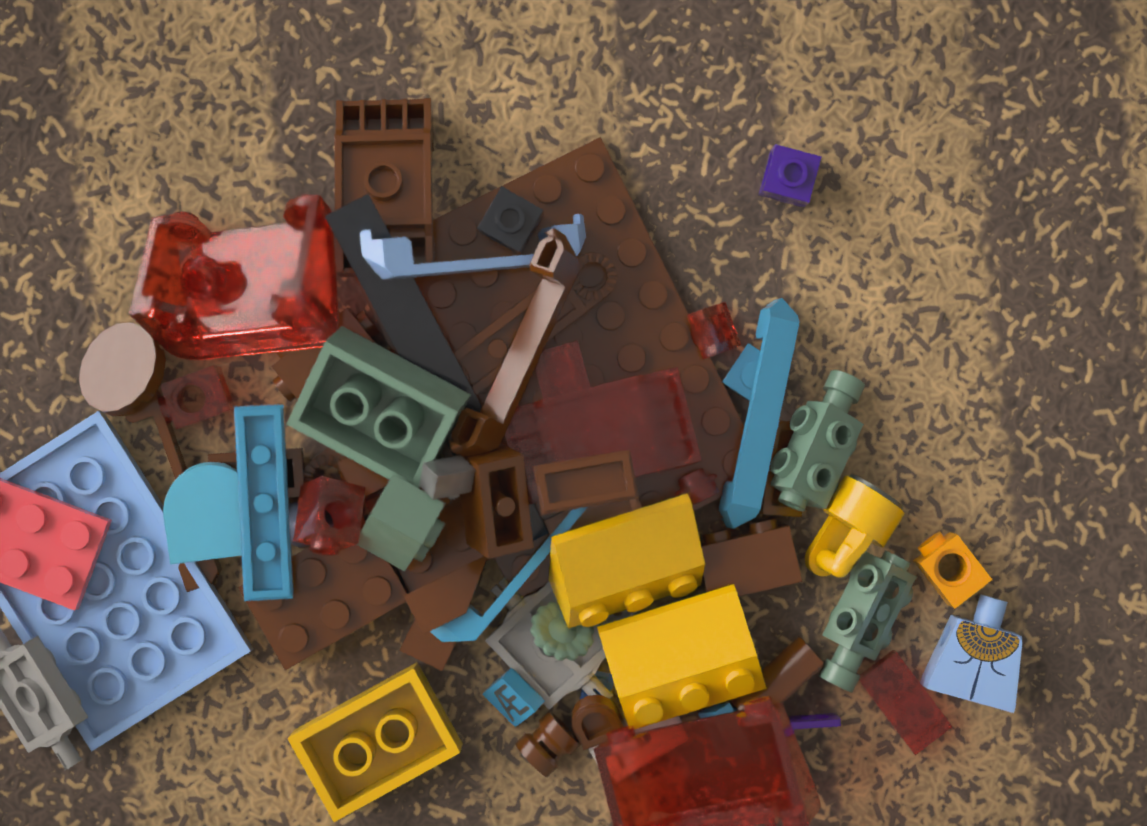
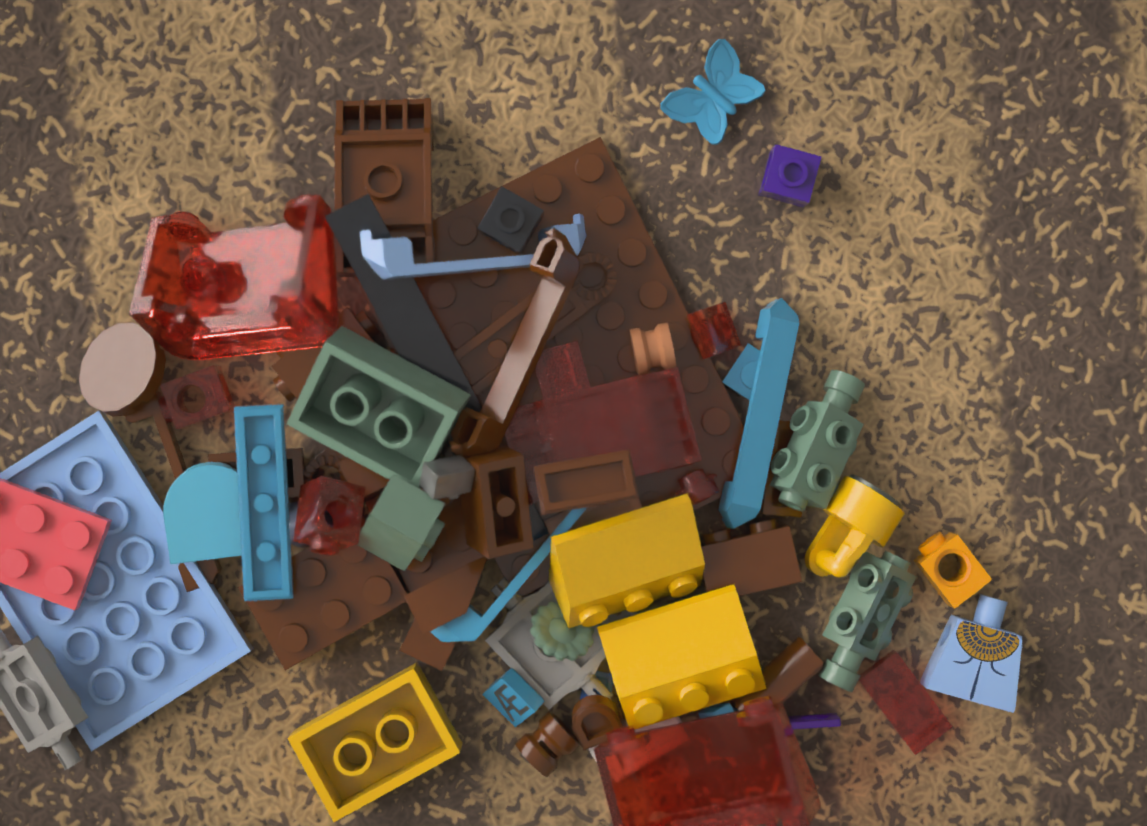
(652, 348): none -> nougat wheel
(717, 96): none -> dark azure piece

